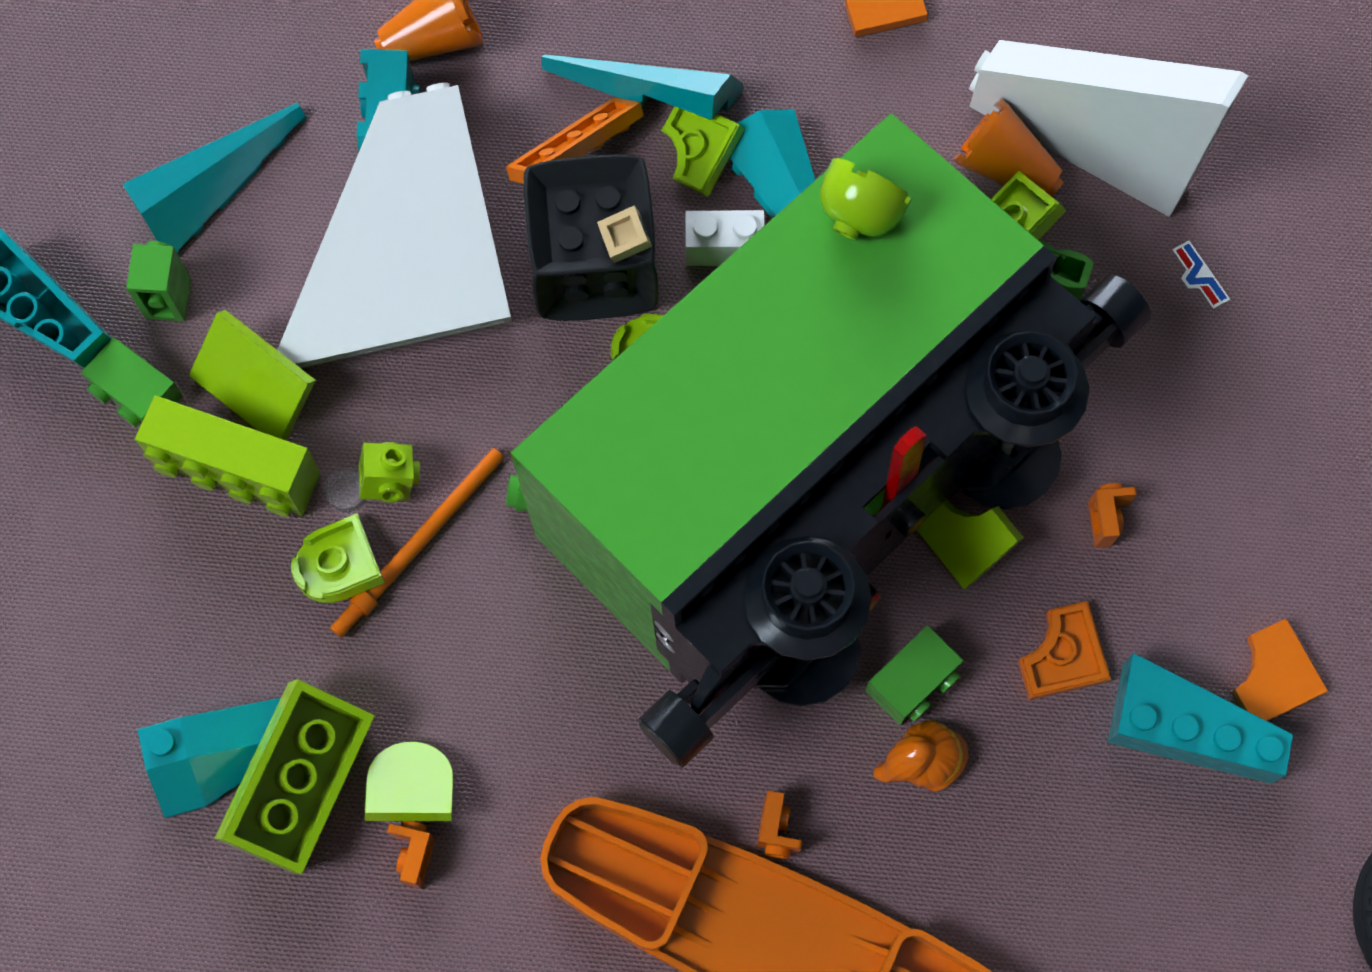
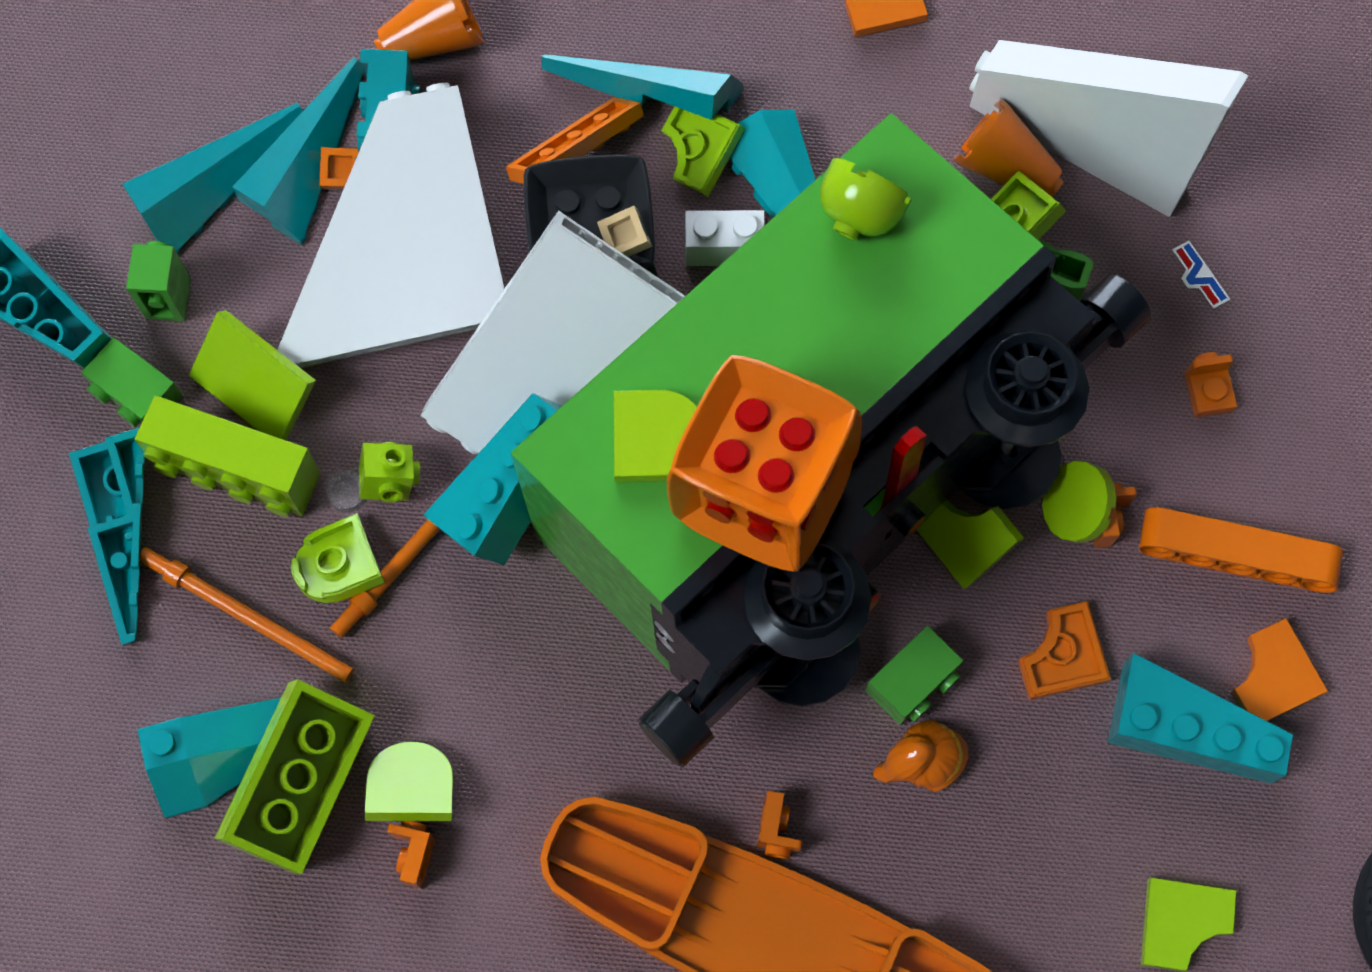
(112, 495): none -> teal wedge
(179, 576): none -> orange bar
(287, 176): none -> teal wedge
(336, 166): none -> orange plate
(485, 502): none -> teal wedge
(548, 332): none -> white slope
(648, 432): none -> lime tile
(764, 462): none -> orange piece
(1079, 502): none -> lime tile
(1180, 919): none -> lime tile
(1210, 384): none -> orange bracket
(1241, 550): none -> orange beam

